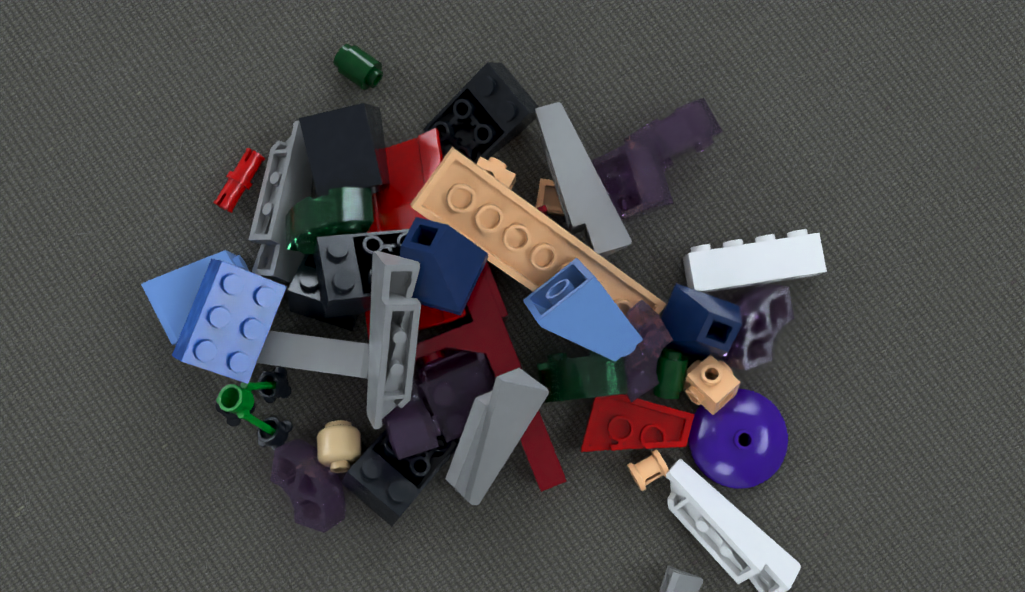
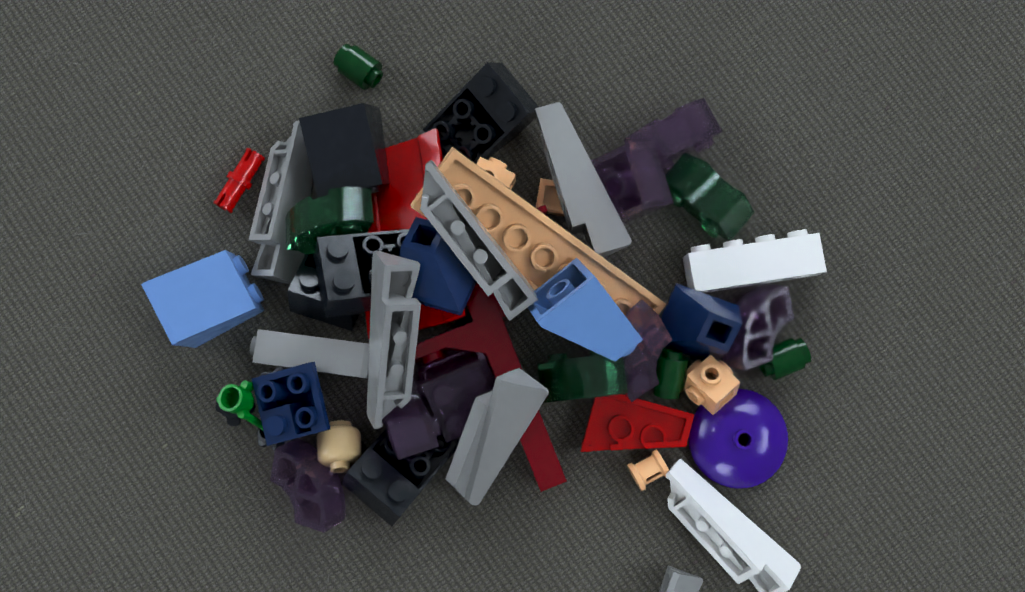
(229, 321): brick -> none
(291, 403): none -> dark blue slope
(474, 244): none -> light grey wedge
(708, 197): none -> clear green brick
(788, 358): none -> dark green brick

